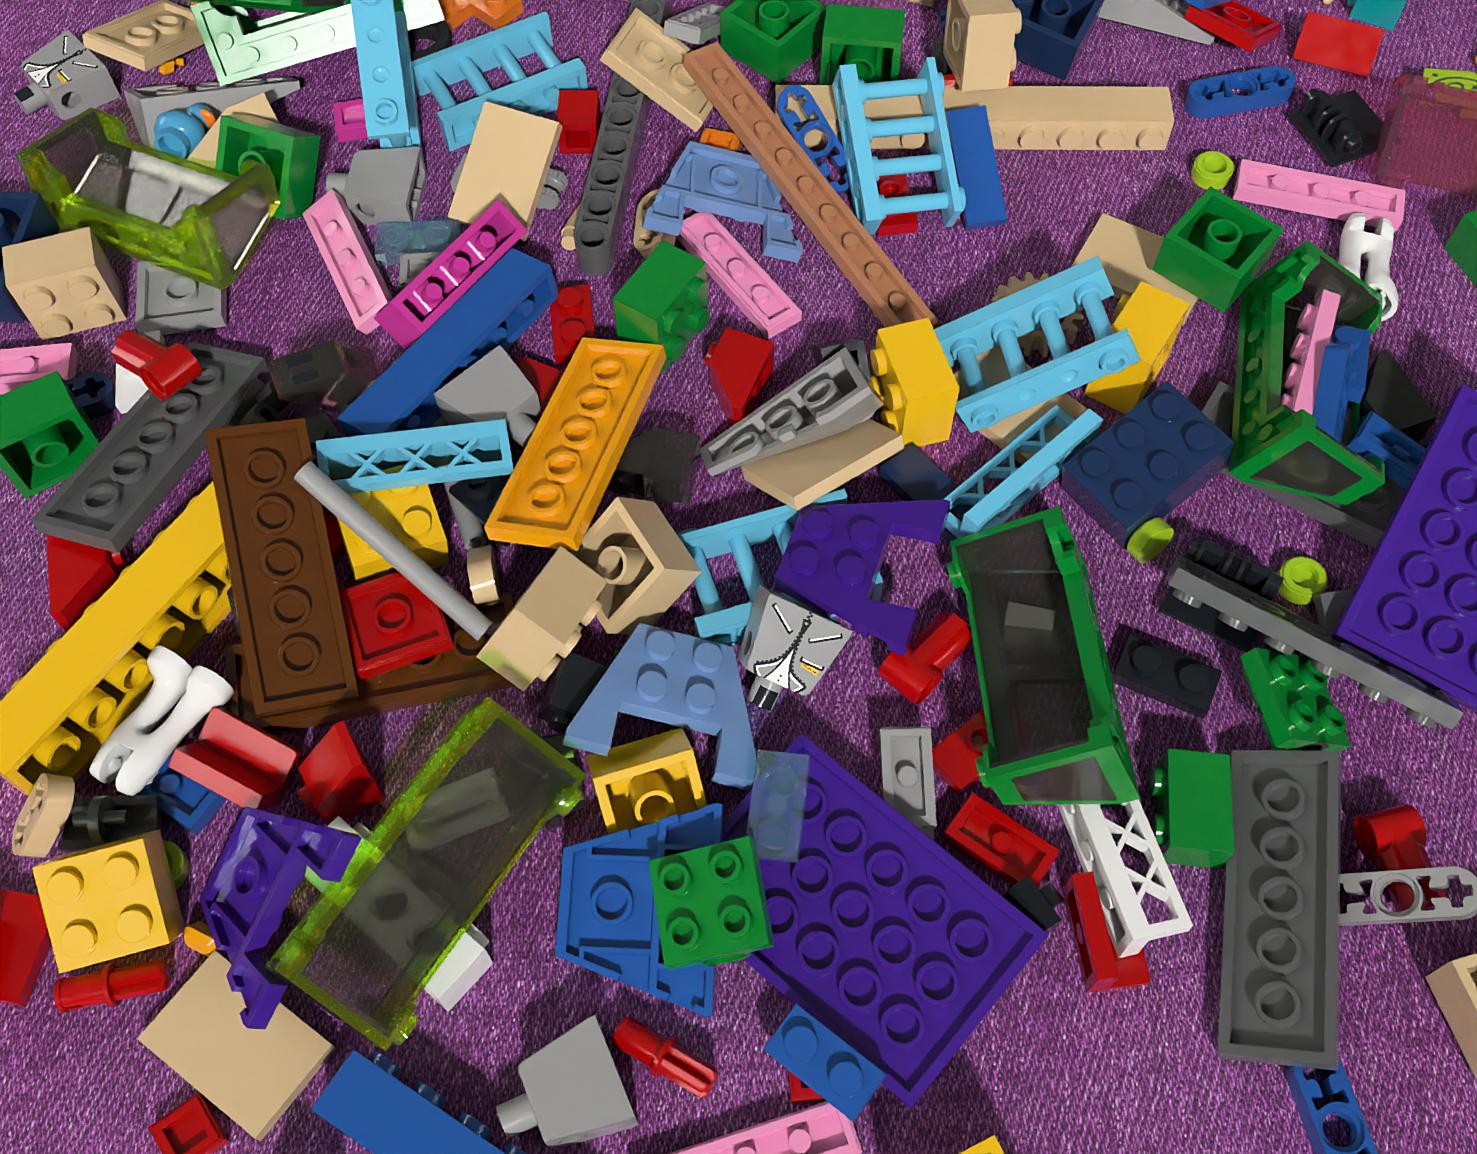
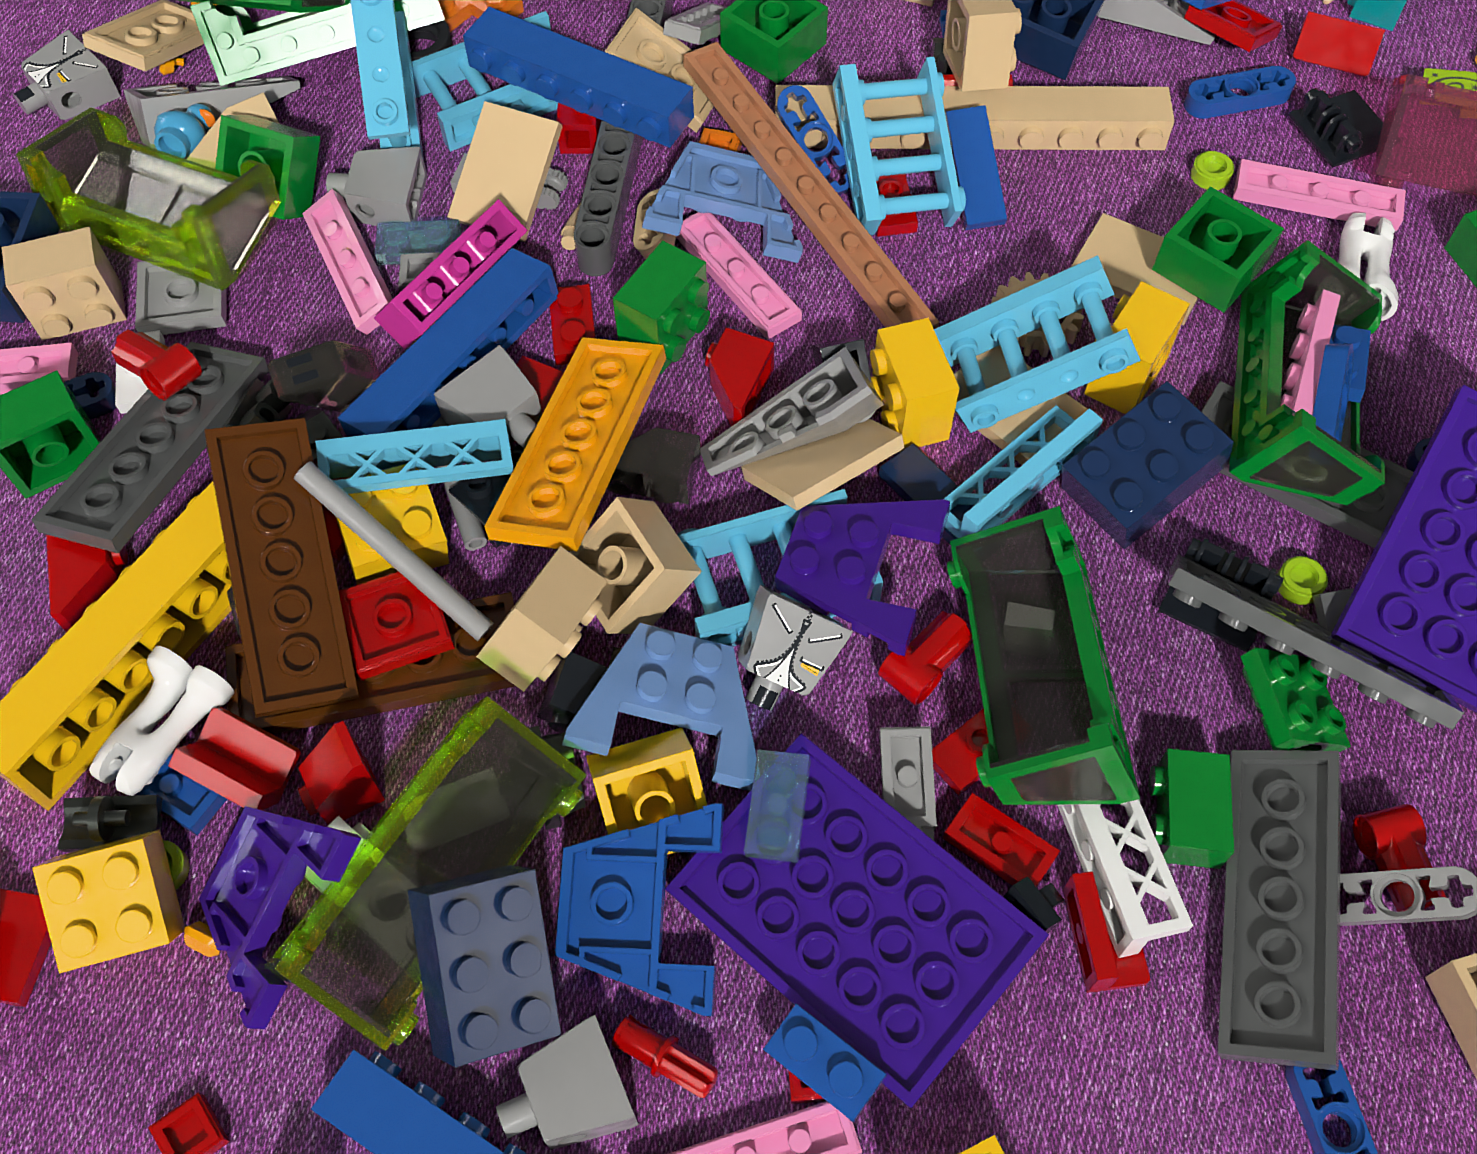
(43, 815): tan beam -> none
(111, 985): red axle -> none
(237, 1068): tan tile -> none
(350, 120): dark pink plate -> none
(483, 574): tan beam -> none
(484, 964): none -> dark blue brick
(580, 76): none -> blue brick
(711, 904): green plate -> none
(864, 38): green brick -> none
(1150, 540): lime tile -> none
(1166, 676): black plate -> none
(1394, 447): blue tile -> none
(1395, 398): pearl dark grey slope -> none

